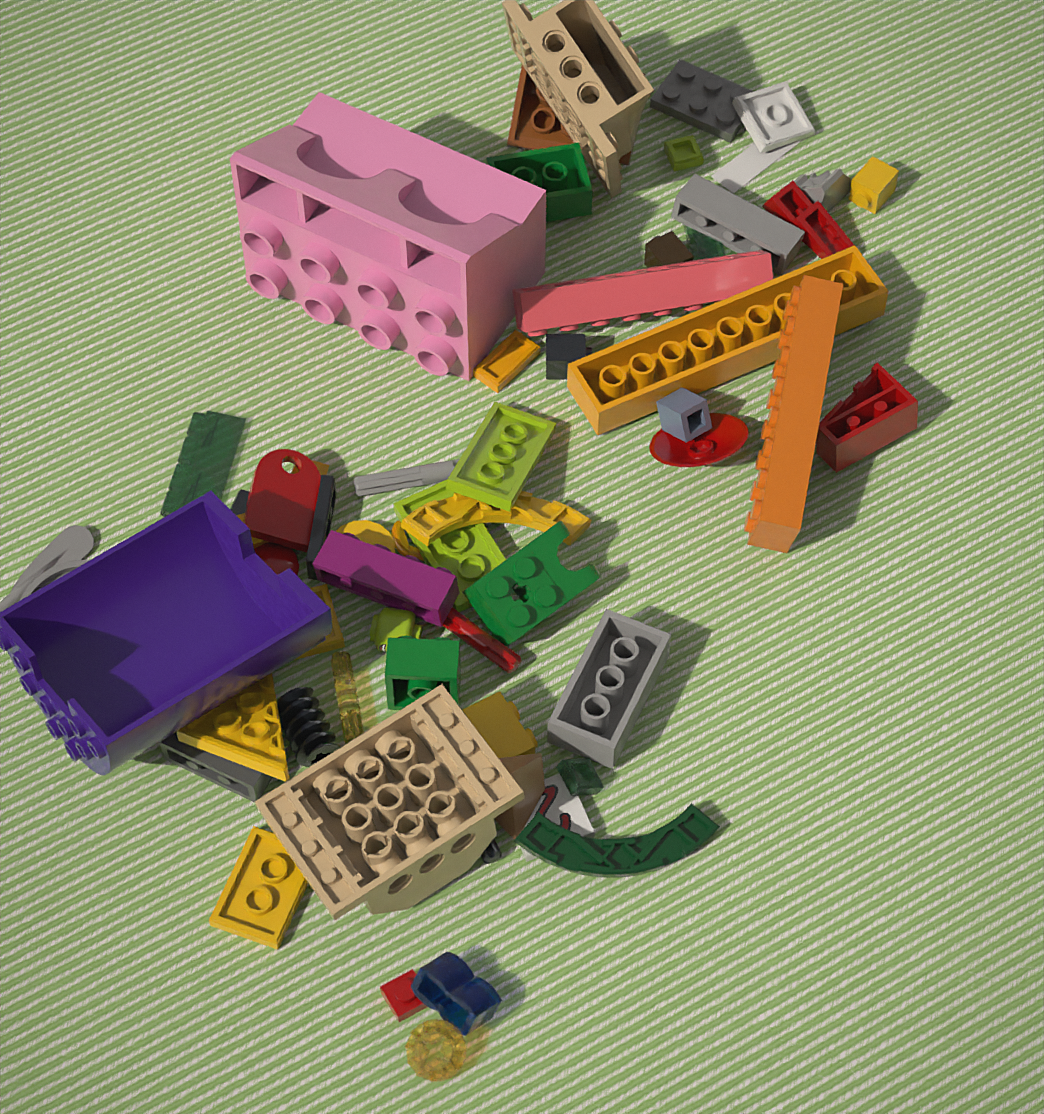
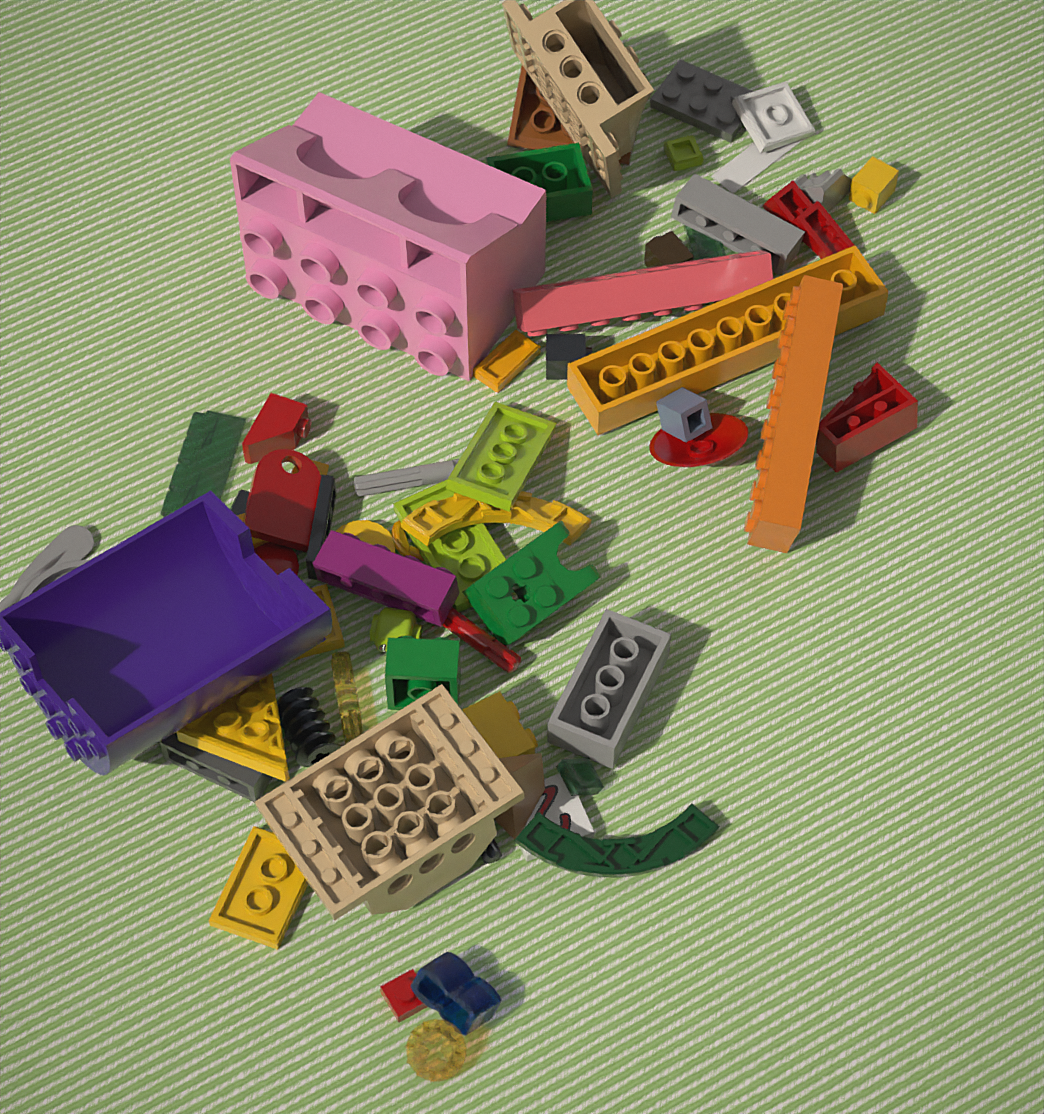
(276, 427): none -> red slope

